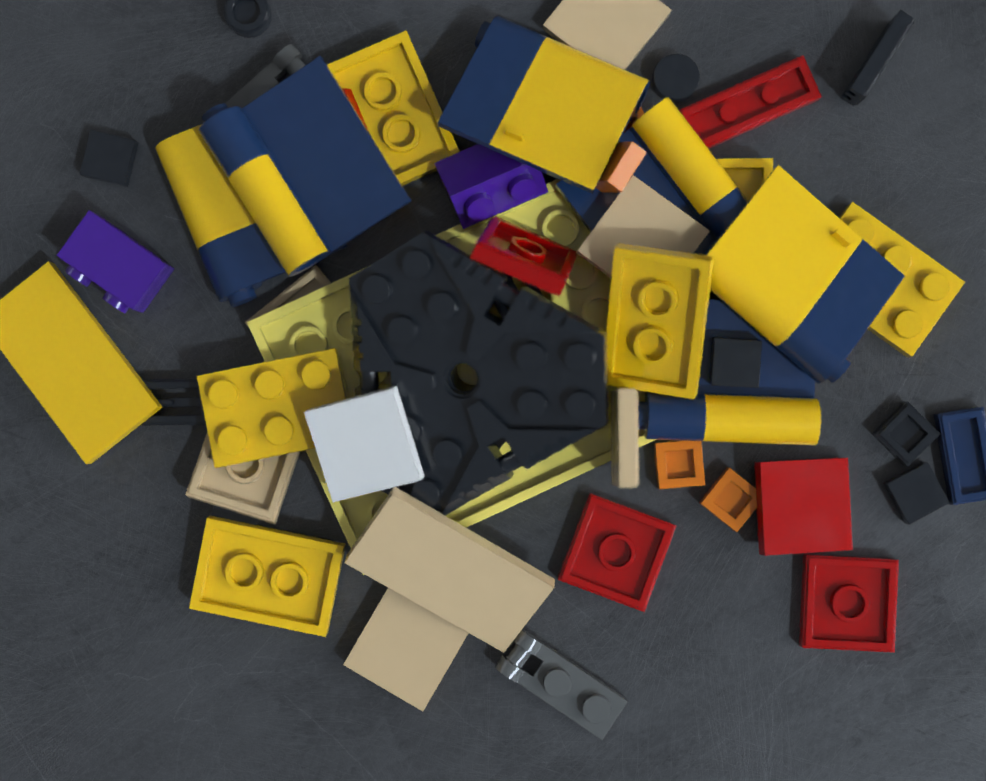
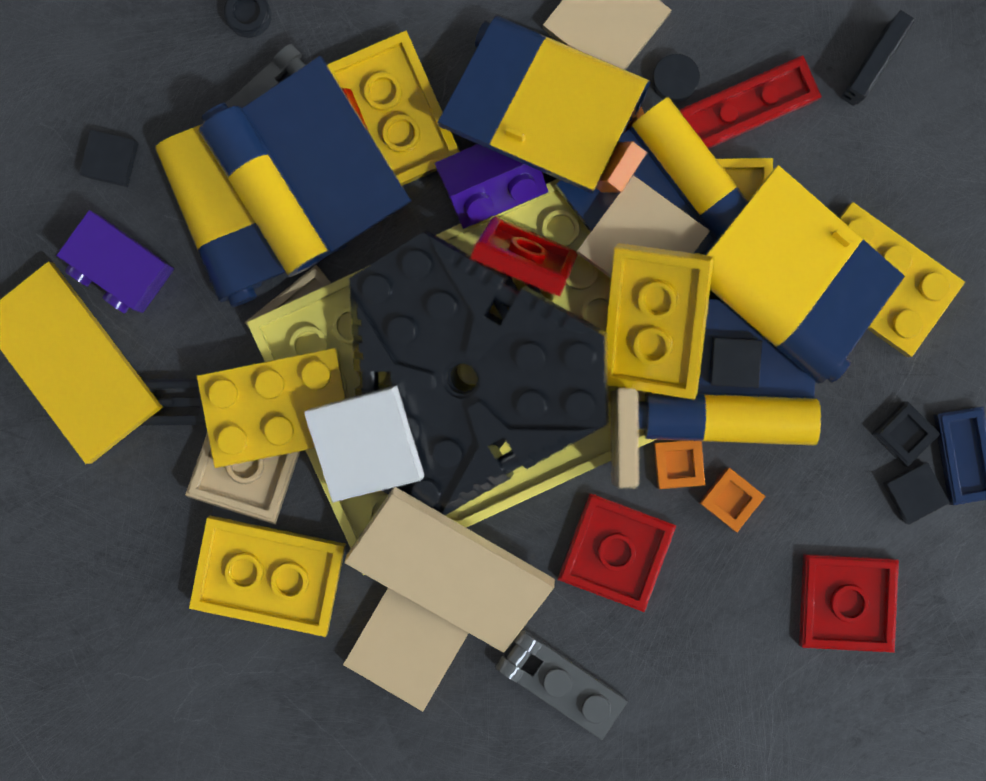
(803, 506): red tile -> none

